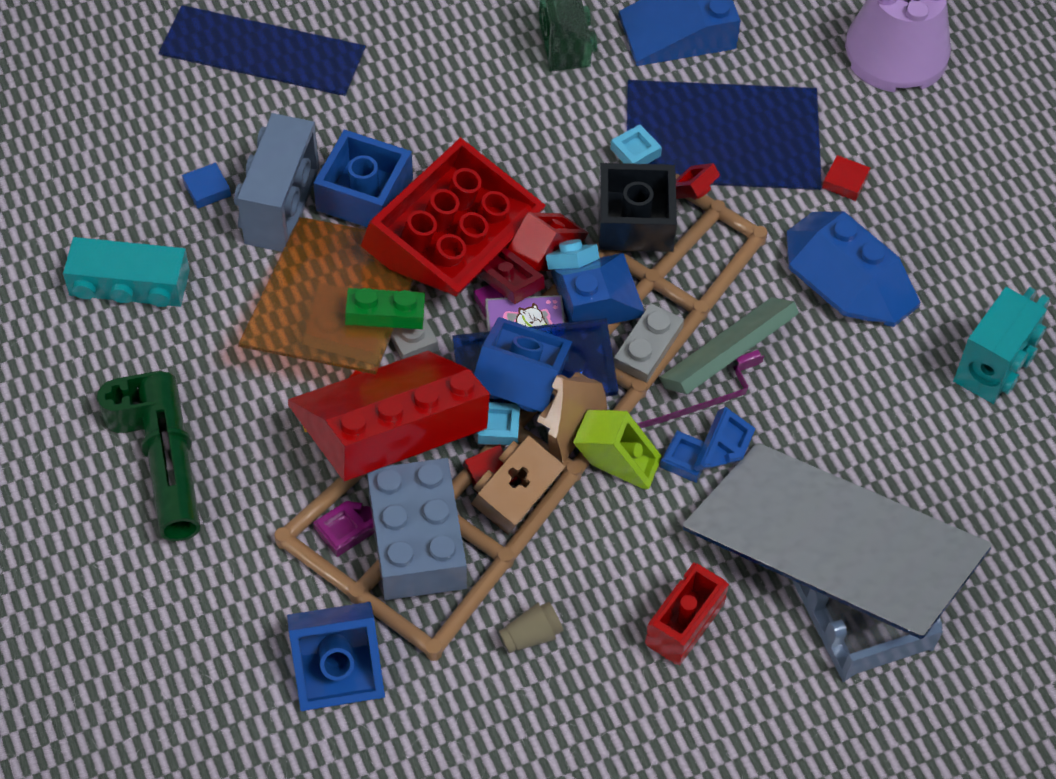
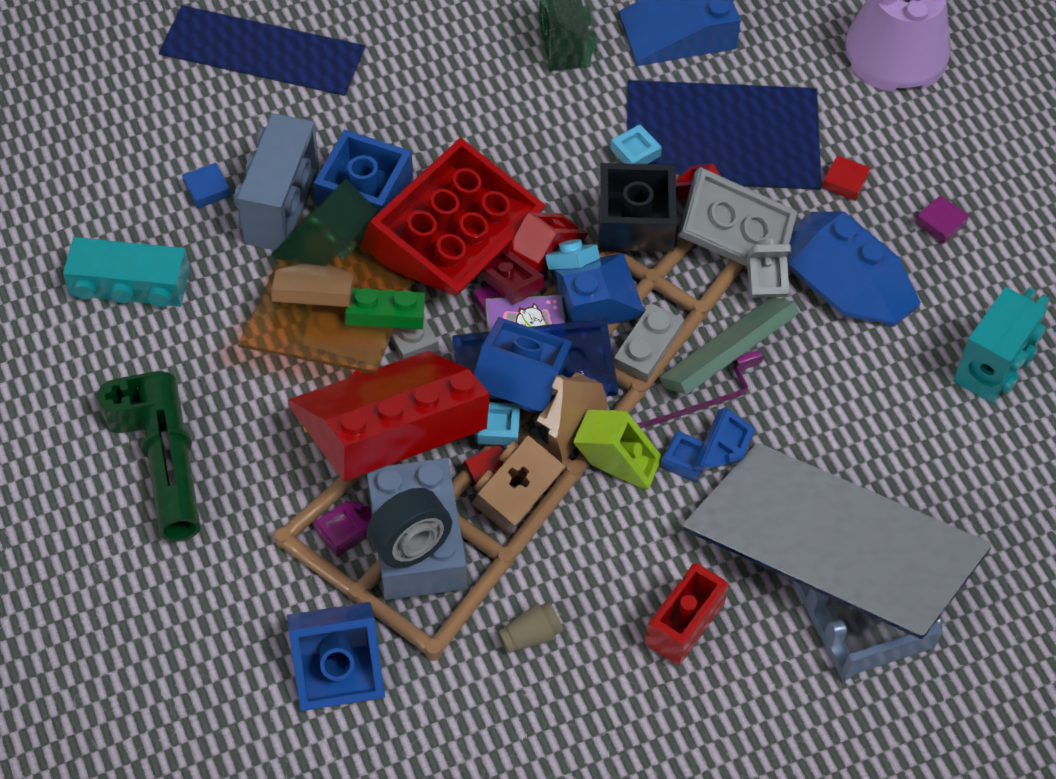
(313, 285): none -> medium nougat slope
(329, 228): none -> clear green slope
(409, 527): none -> black wheel
(732, 217): none -> light grey tile
(768, 269): none -> light grey bracket
(942, 219): none -> magenta tile

